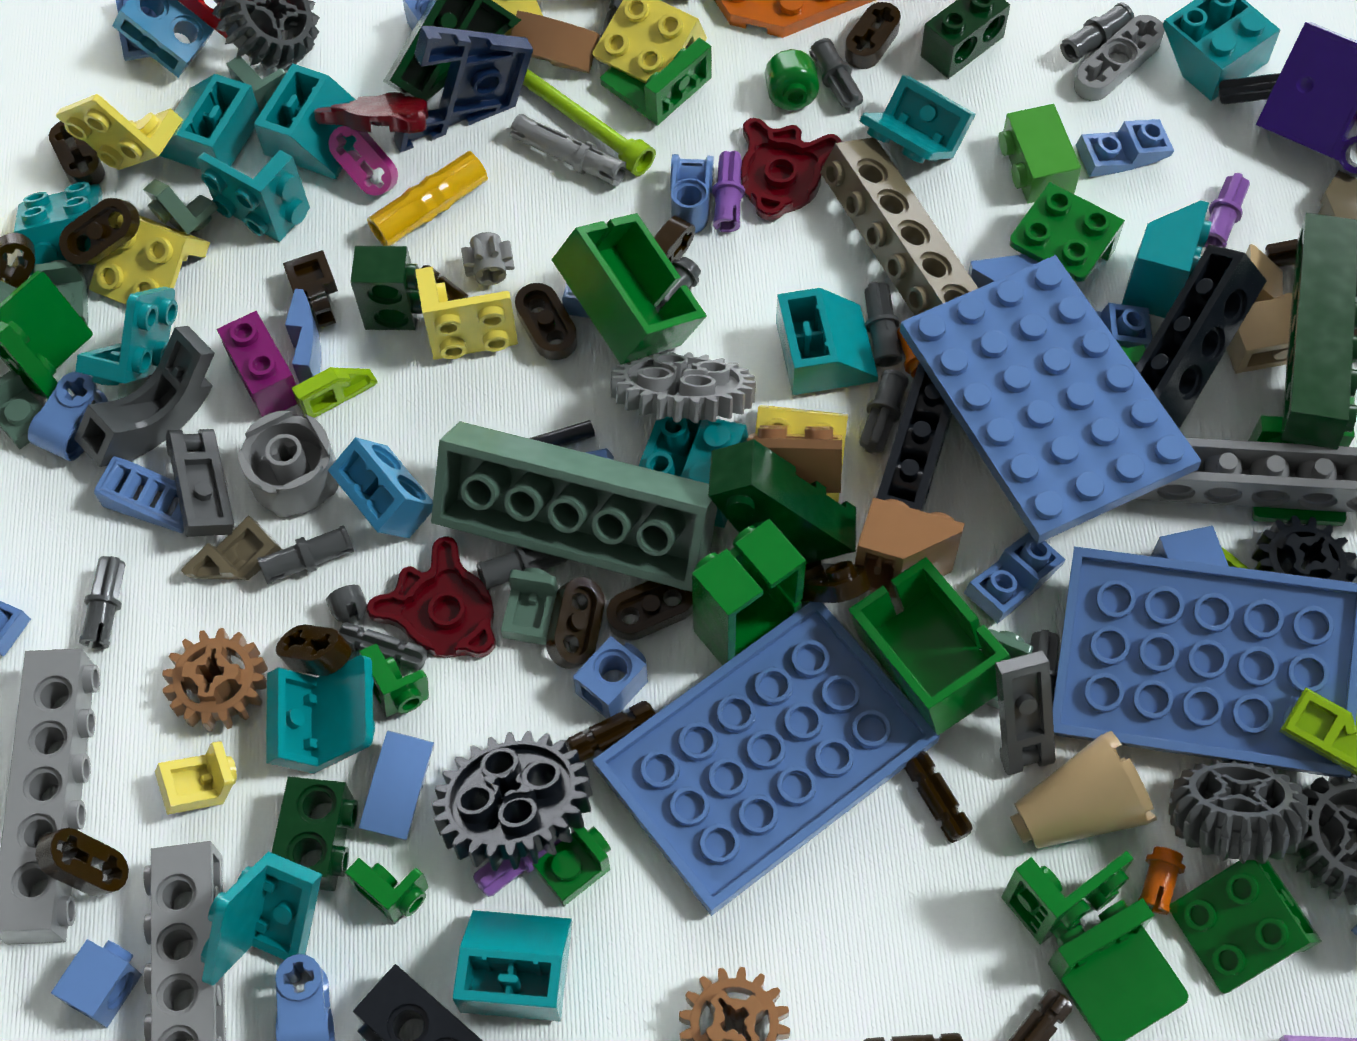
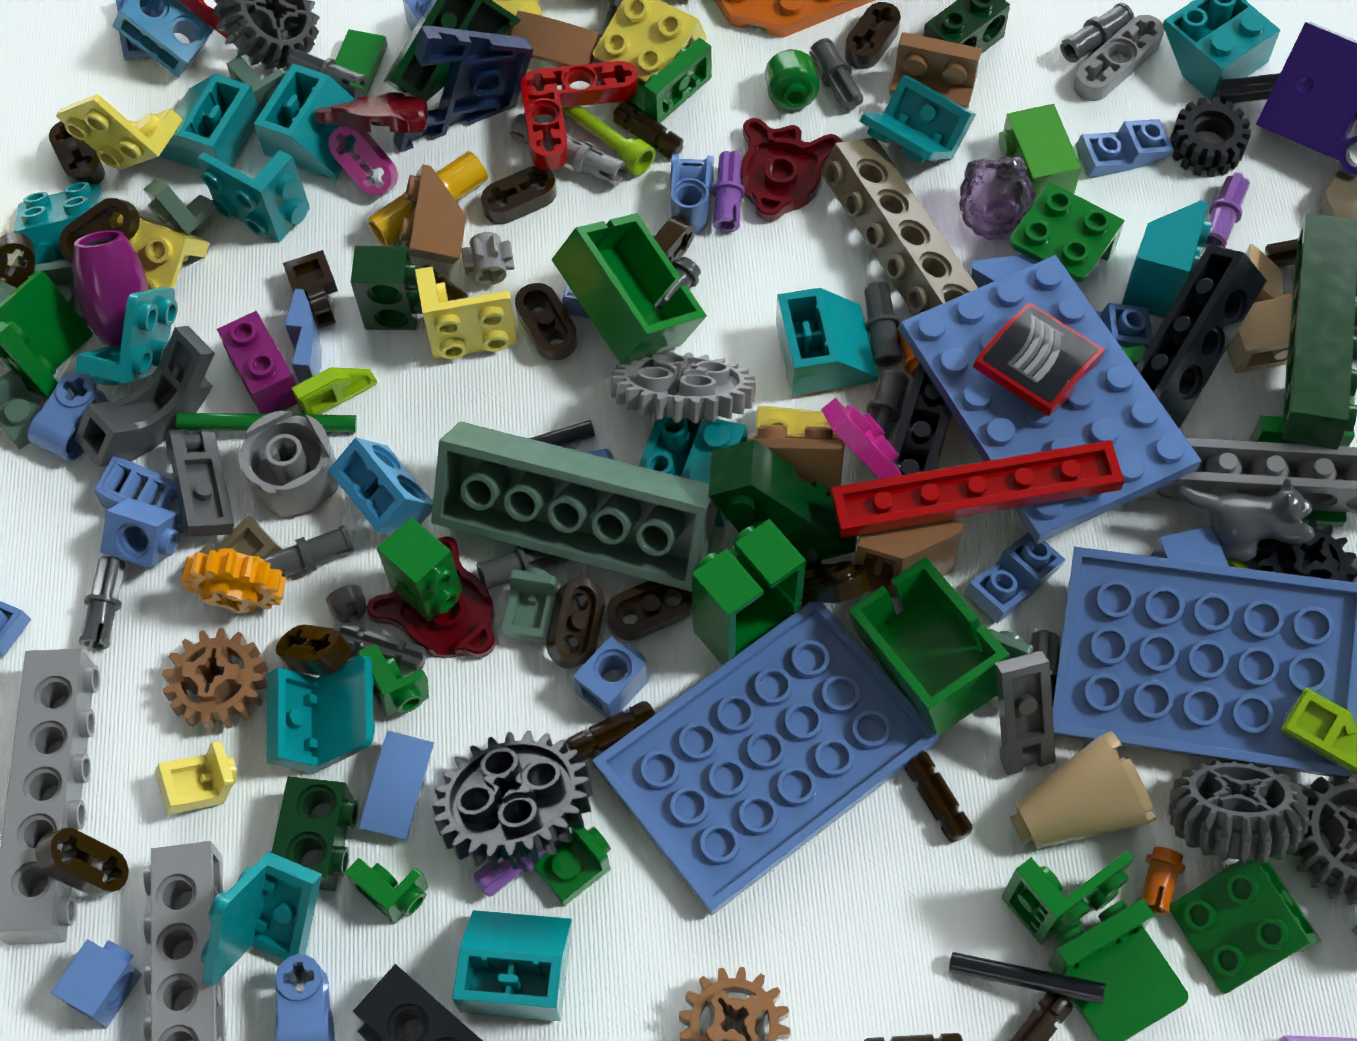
(104, 277): none -> magenta piece
(123, 534): none -> medium blue brick
(233, 580): none -> light orange gear
(243, 421): none -> green bar
(339, 74): none -> dark grey axle
(362, 54): none -> green tile
(420, 569): none -> green brick
(435, 219): none -> medium nougat slope
(518, 195): none -> dark brown beam
(551, 101): none -> red beam
(648, 129): none -> dark brown axle
(863, 437): none -> dark pink plate
(939, 65): none -> medium nougat bracket
(976, 488): none -> red plate
(995, 196): none -> clear purple hair
(1027, 977): none -> black bar
(1038, 358): none -> slope
(1213, 119): none -> black tyre
(1247, 519): none -> dark grey animal

